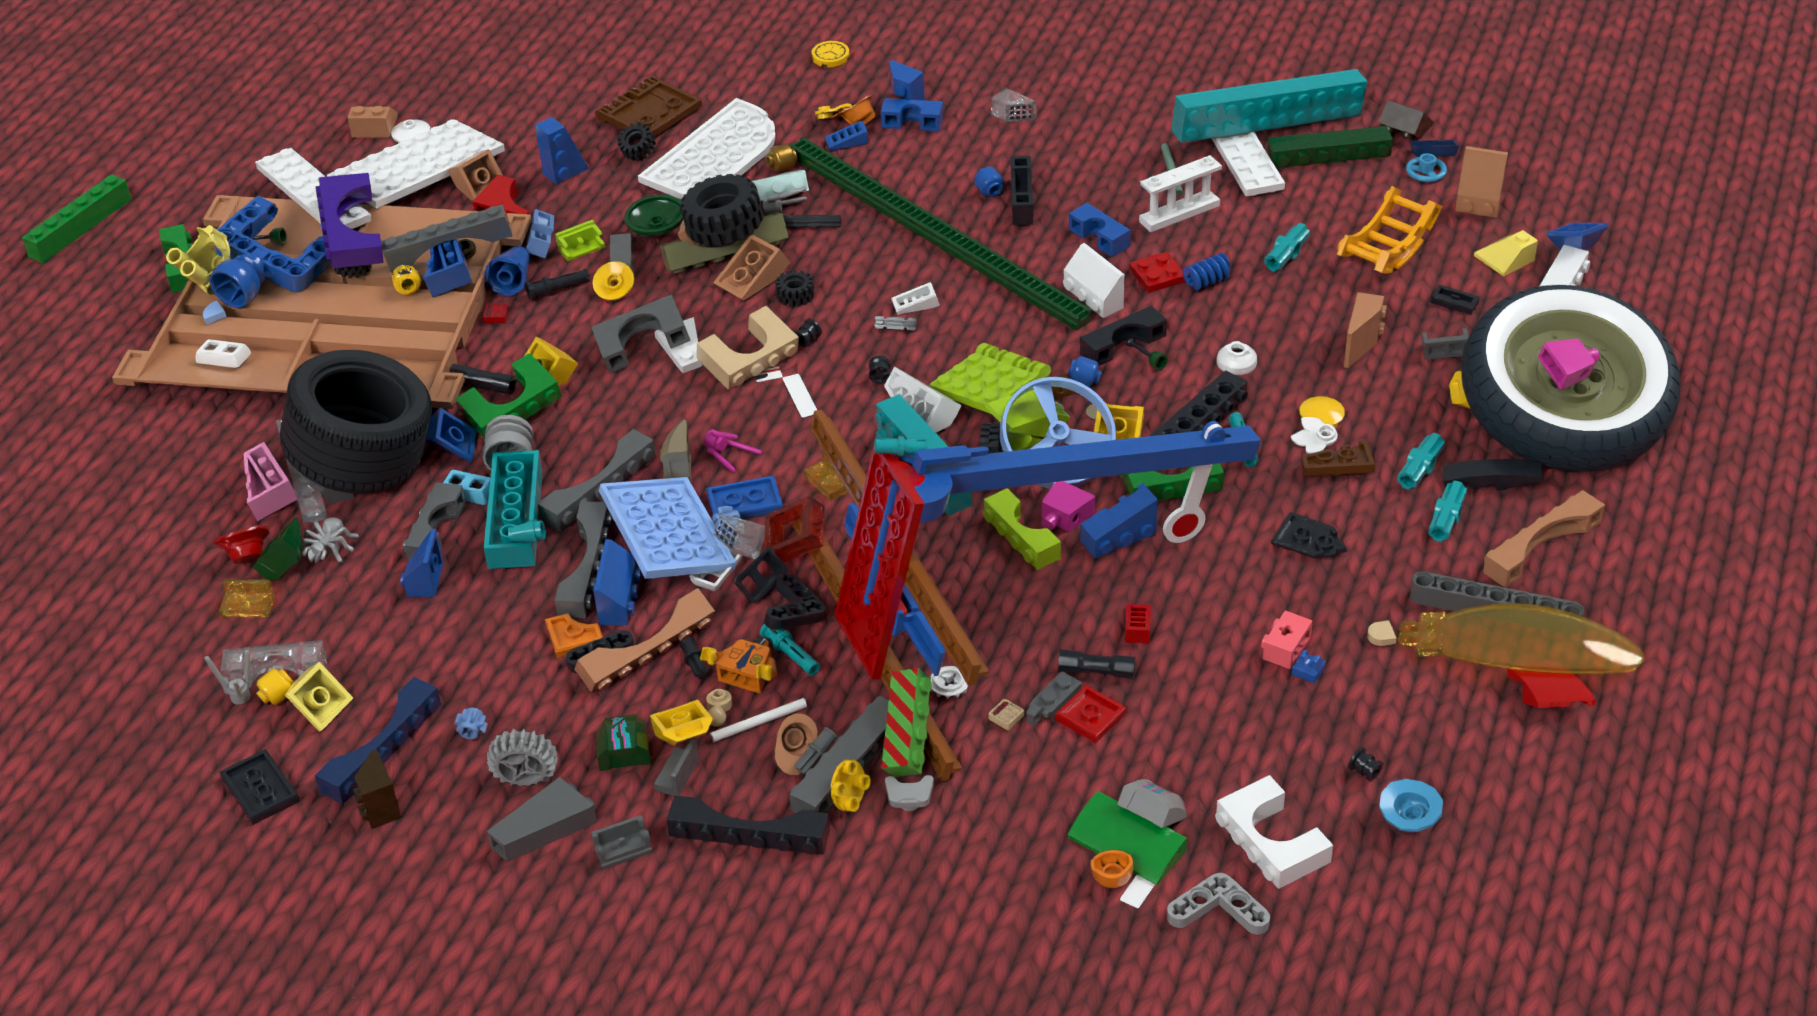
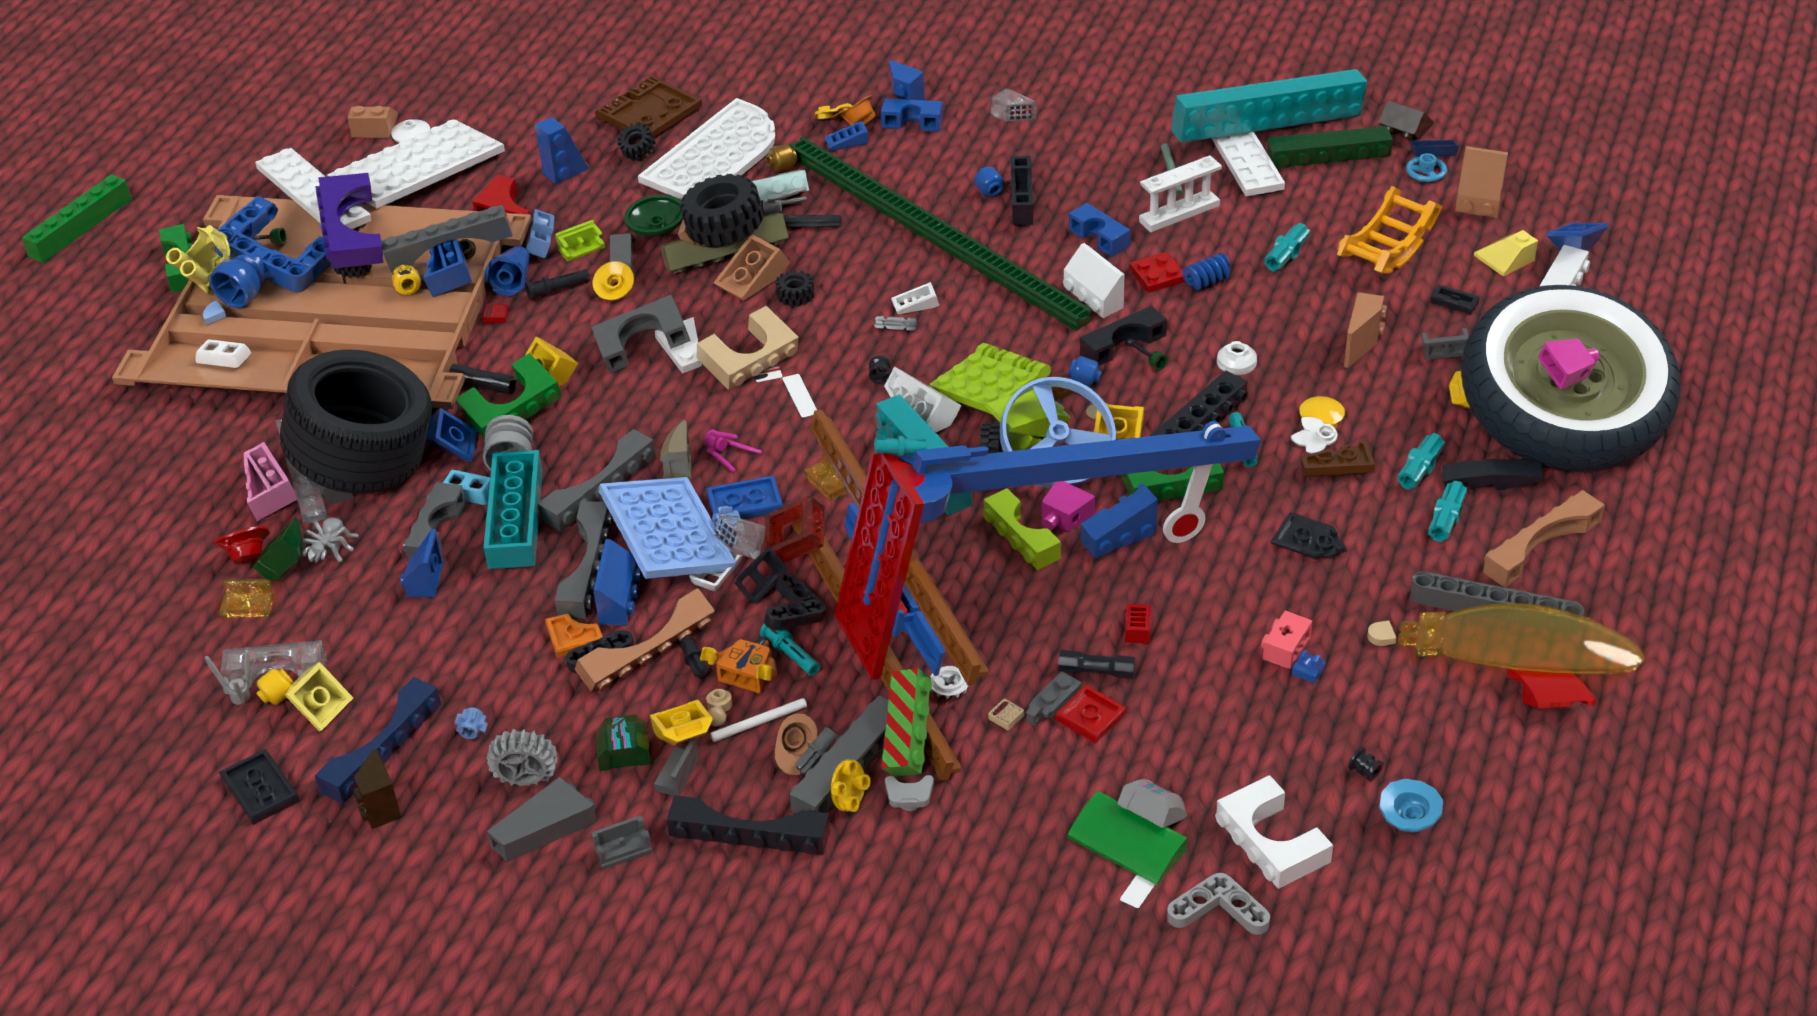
(474, 173): nougat slope -> none
(529, 531): teal cone -> none
(808, 332): black bush -> none
(830, 54): yellow tile -> none
(1112, 874): orange helmet -> none

